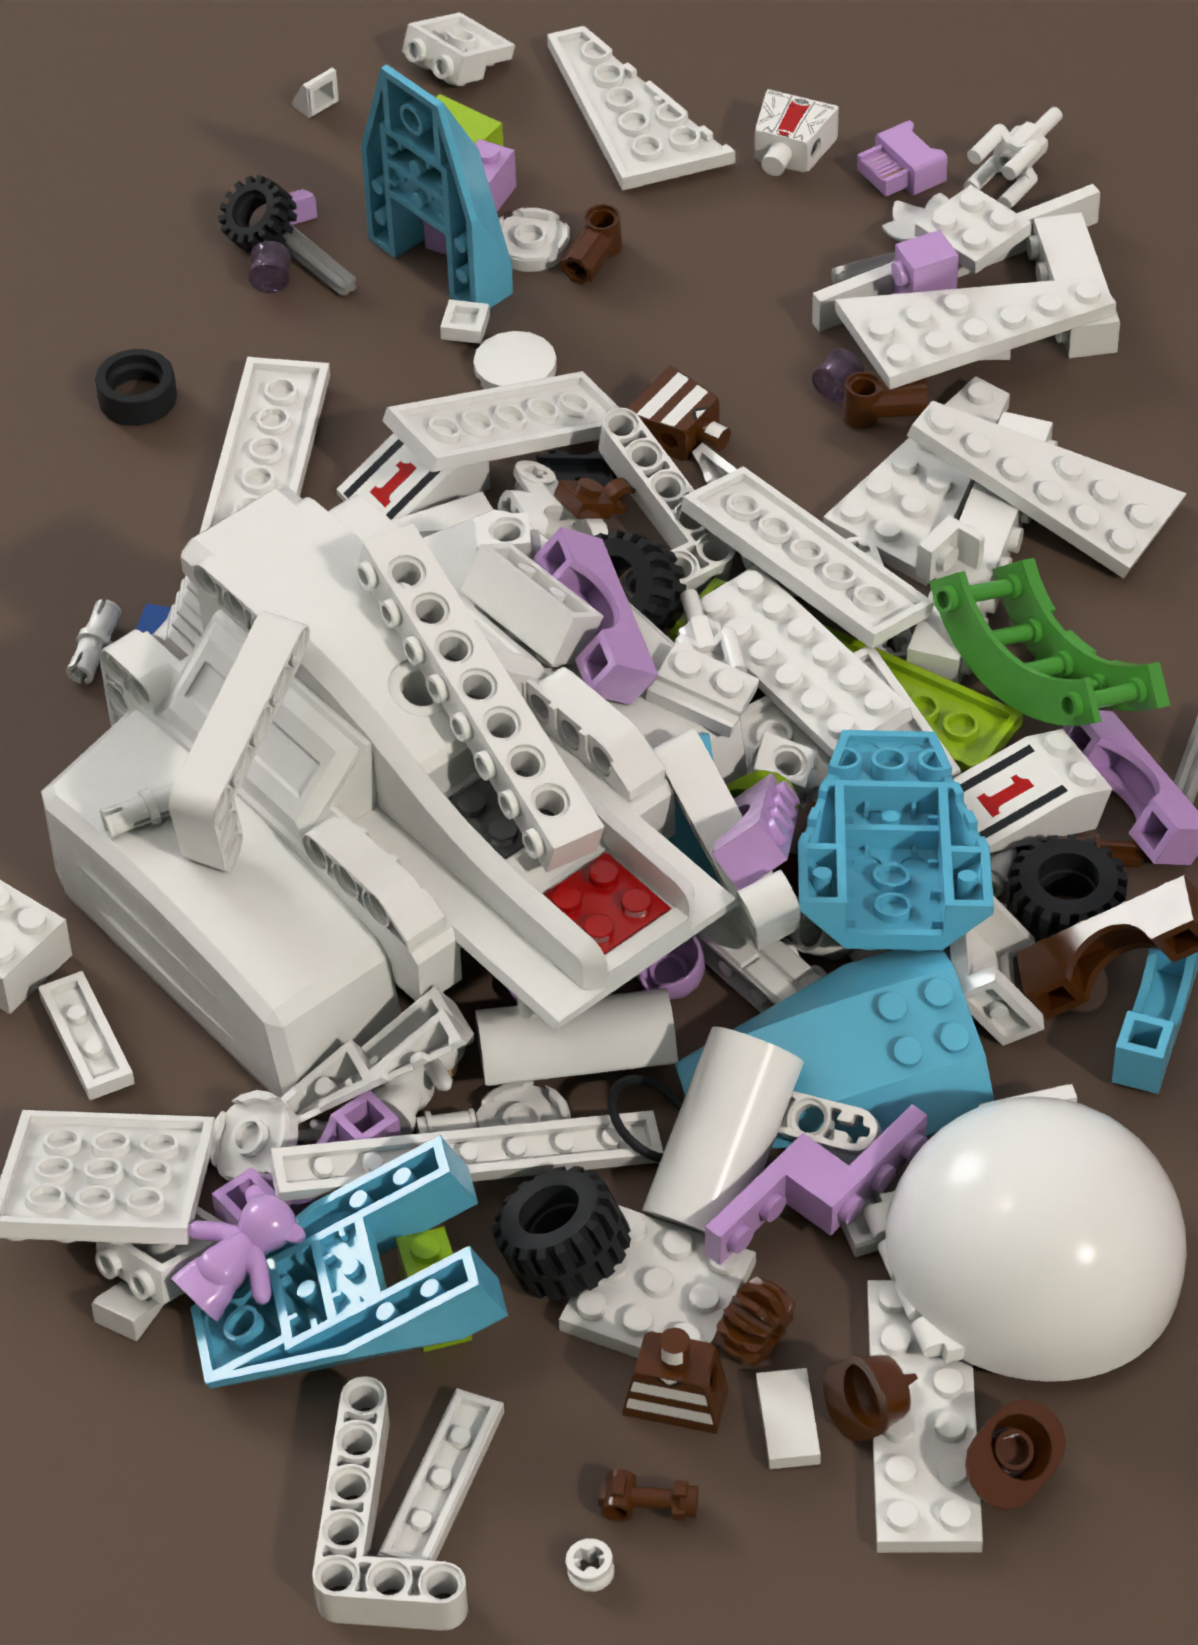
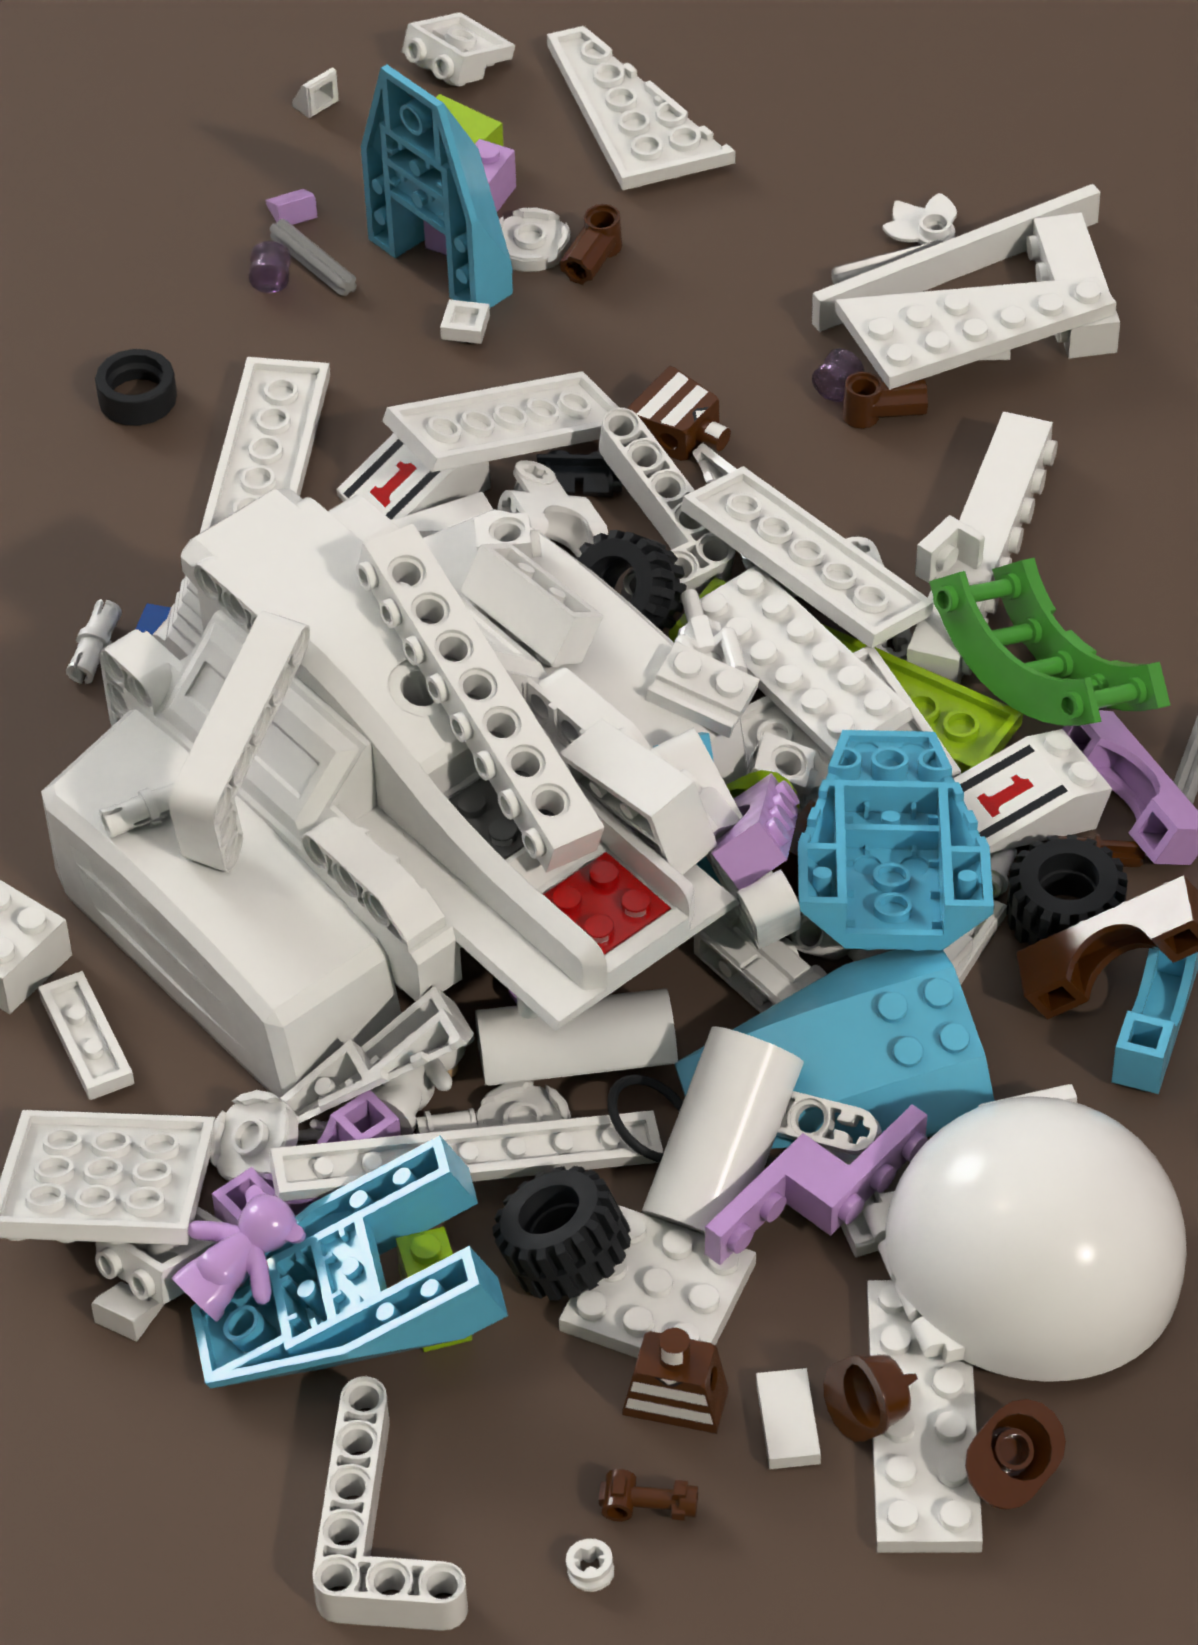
(245, 202): black tyre -> none
(443, 1477): white tile -> none
(514, 359): white tile -> none
(590, 500): reddish brown plate -> none
(617, 657): lavender arch -> none
(643, 792): none -> white wedge
(677, 971): lavender hair -> none
(718, 811): none -> white slope
(755, 1321): reddish brown gear -> none
(793, 132): white torso -> none
(902, 162): lavender piece -> none
(913, 489): white wing -> none
(925, 264): lavender brick -> none
(976, 227): white plate -> none
(986, 976): white panel -> none
(1013, 155): white plant -> none
(1074, 496): white wing -> none

